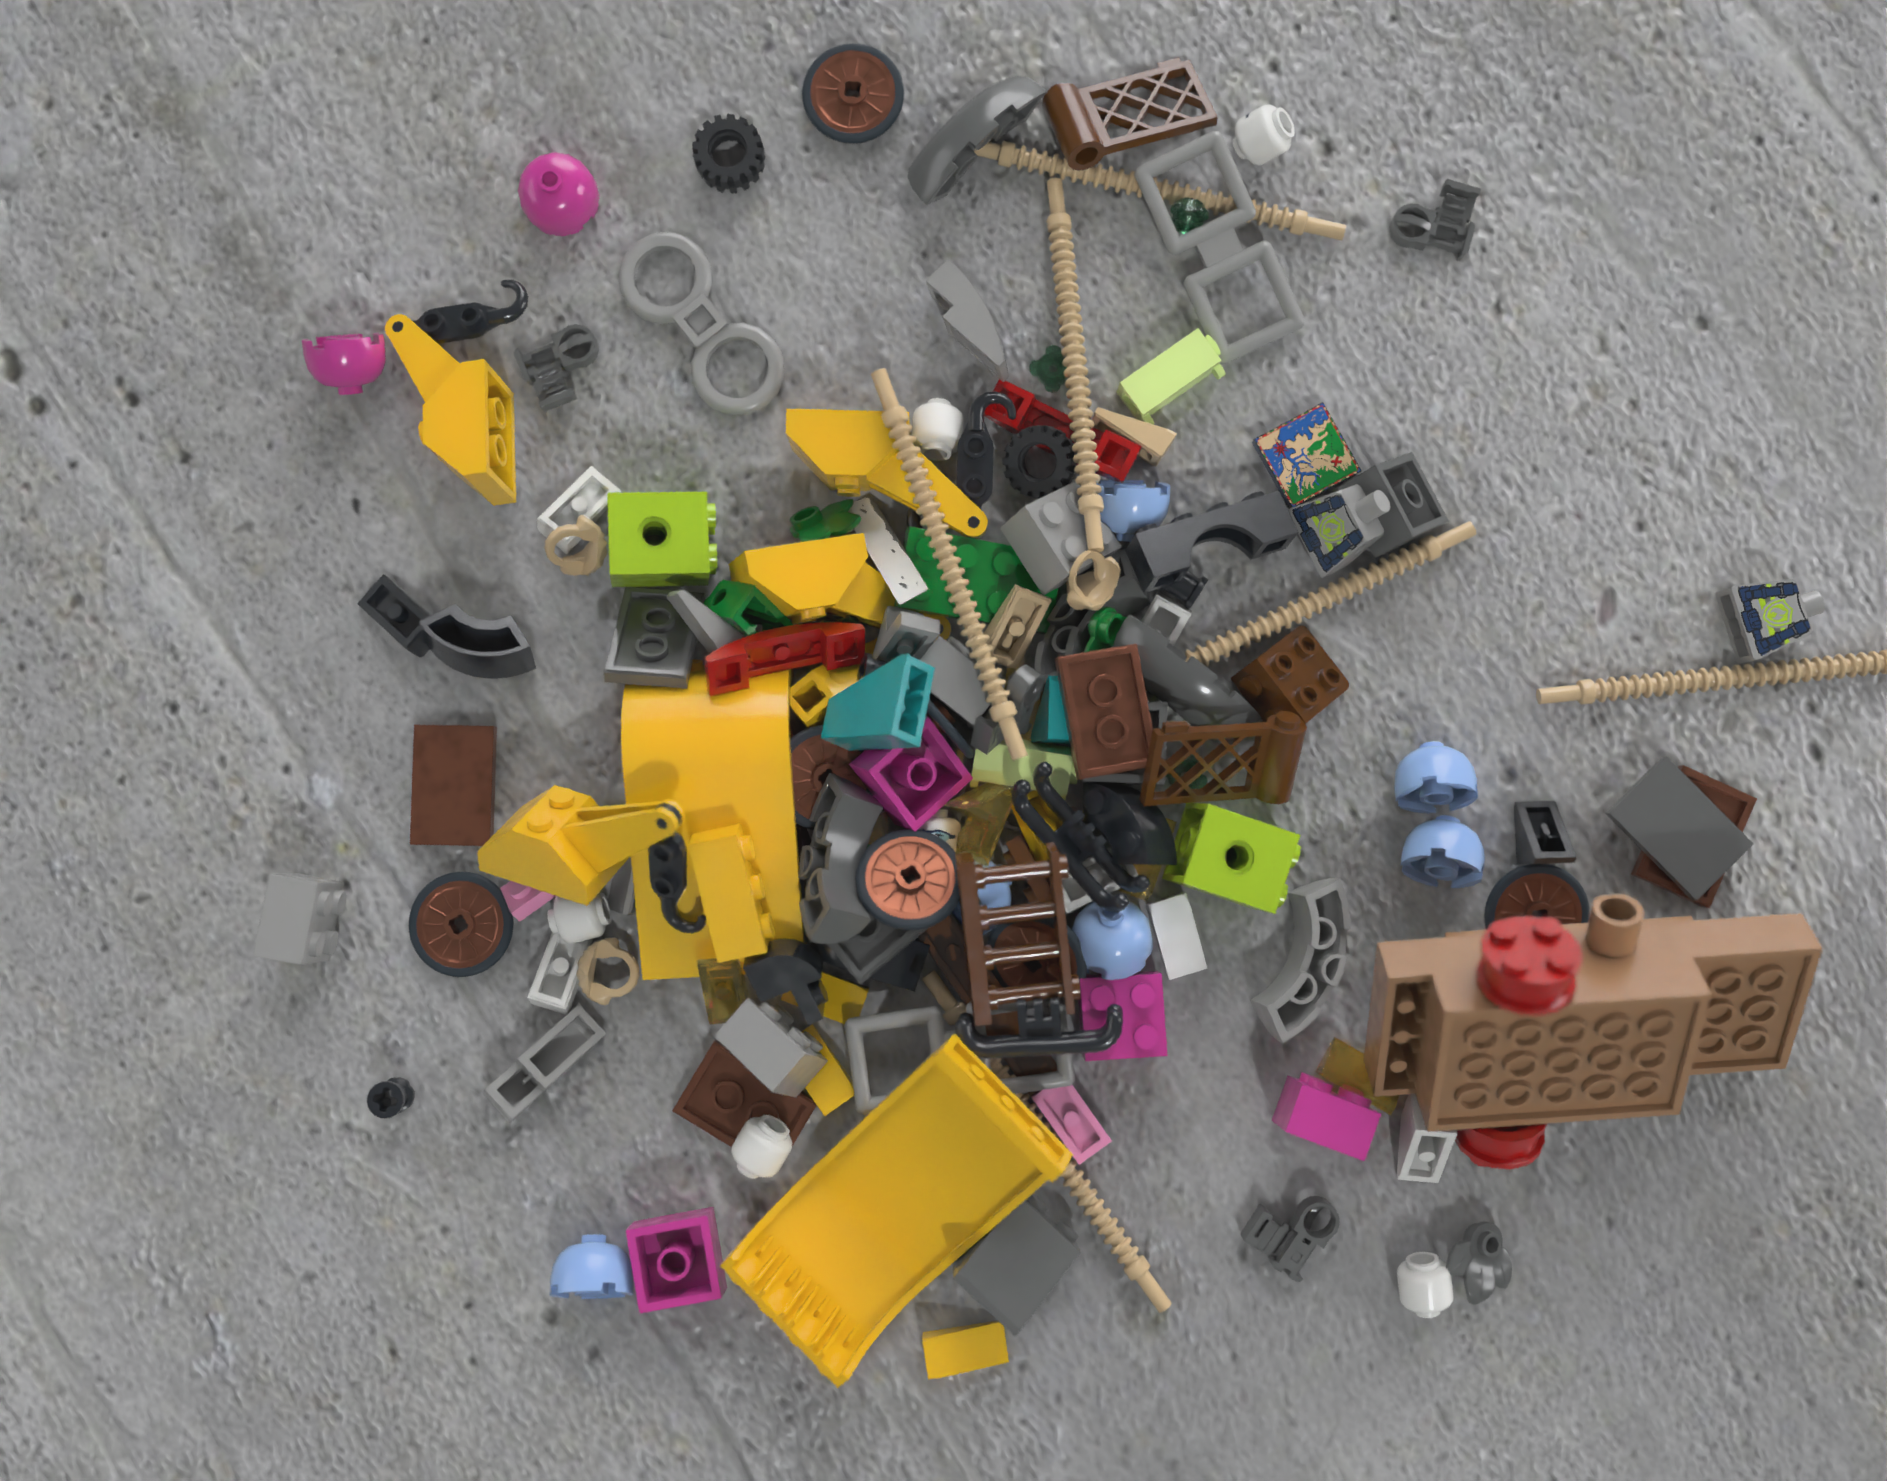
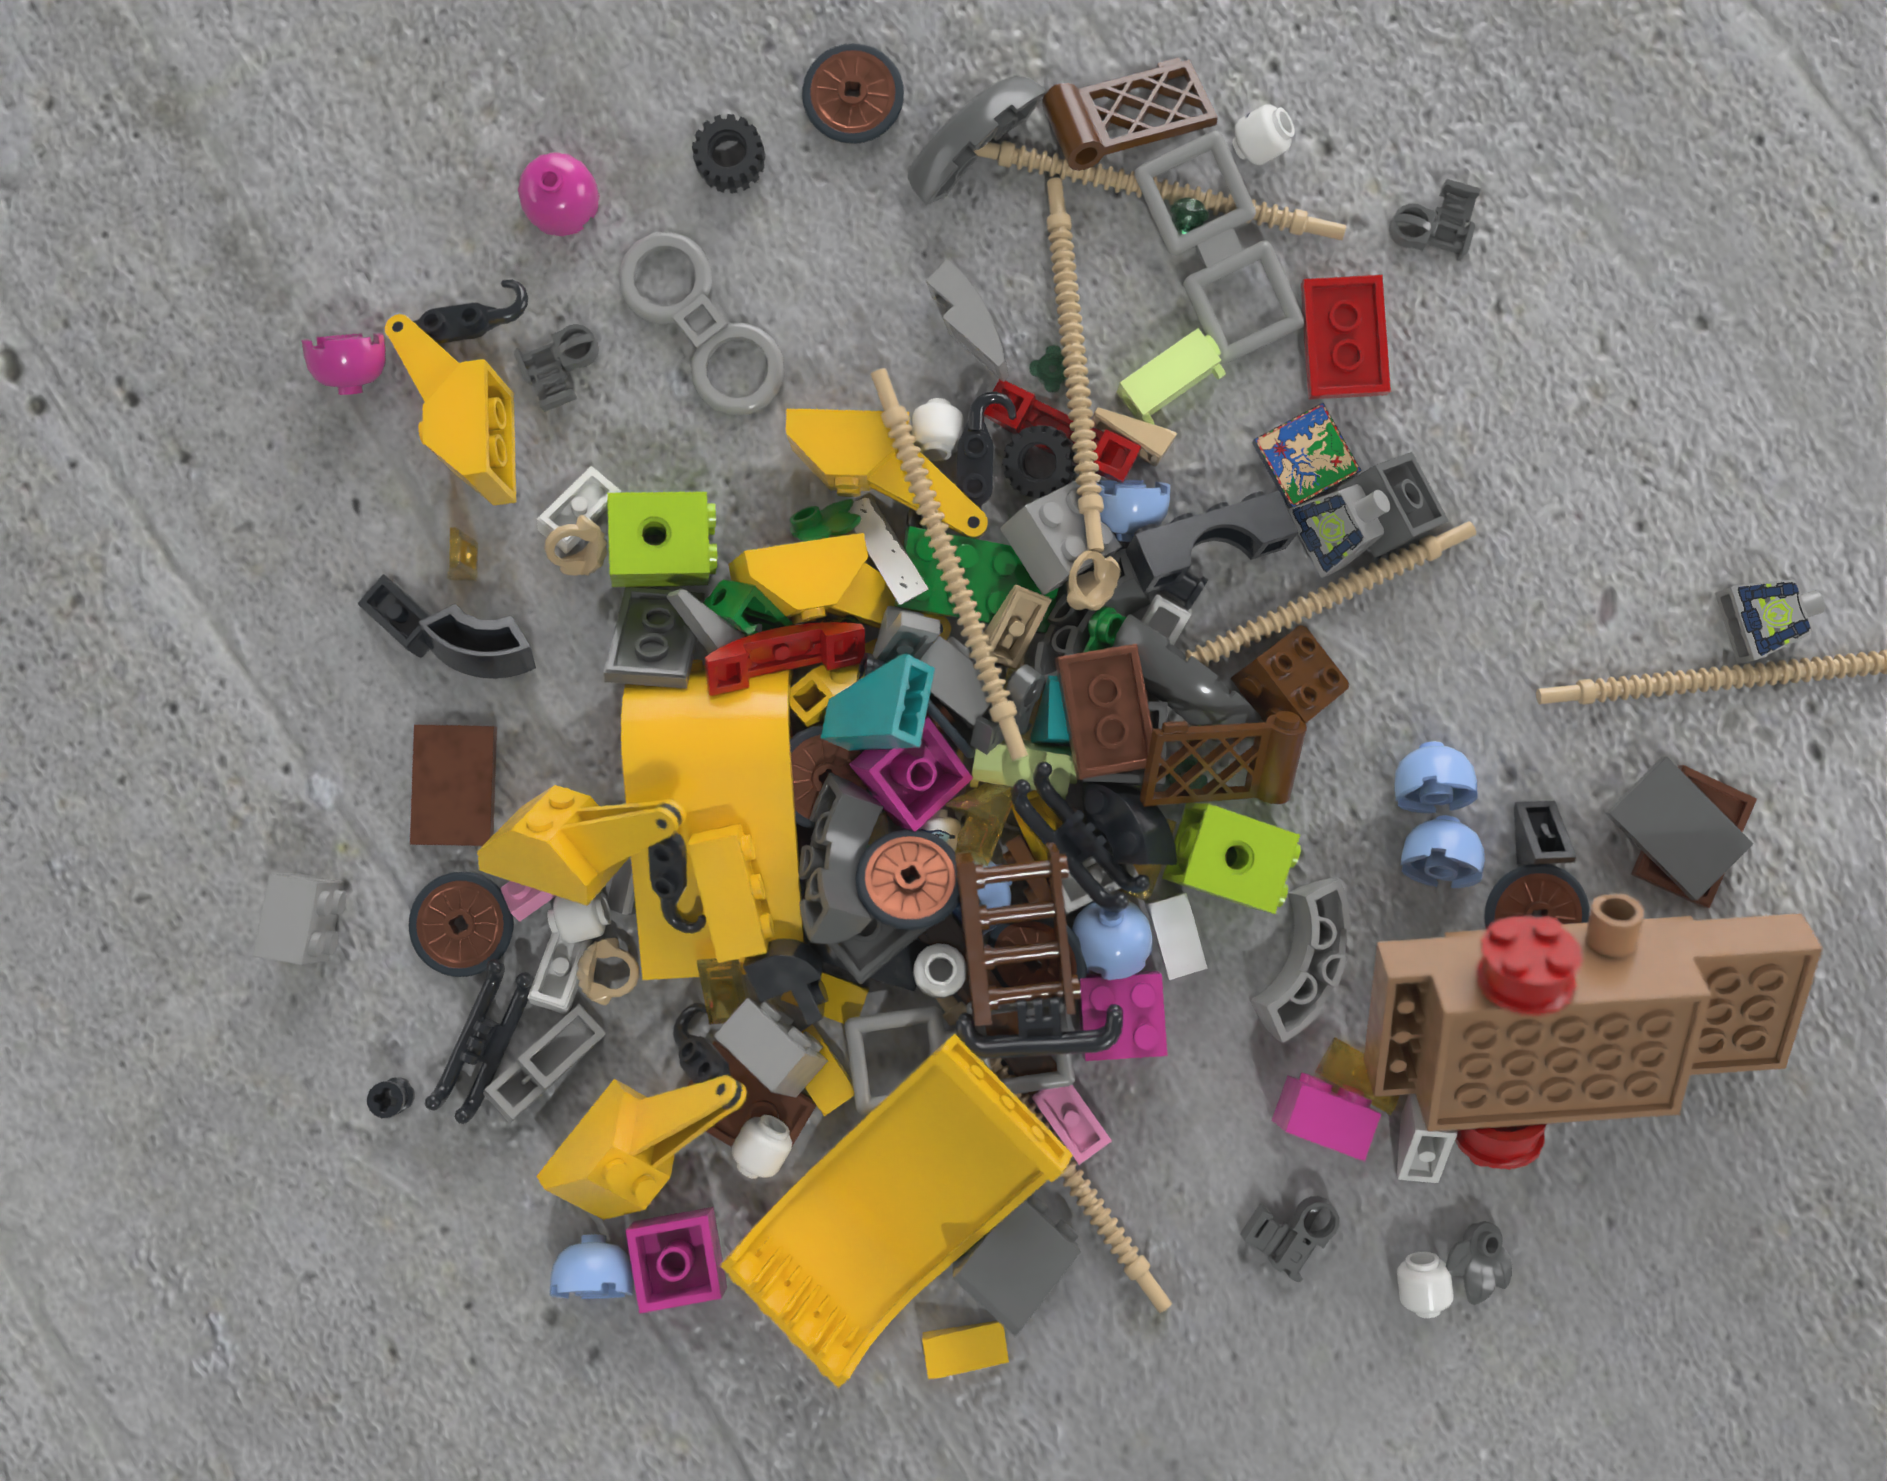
(461, 556): none -> clear yellow slope
(482, 1042): none -> black piece
(629, 1141): none -> yellow slope
(939, 970): none -> white head
(1345, 337): none -> red plate

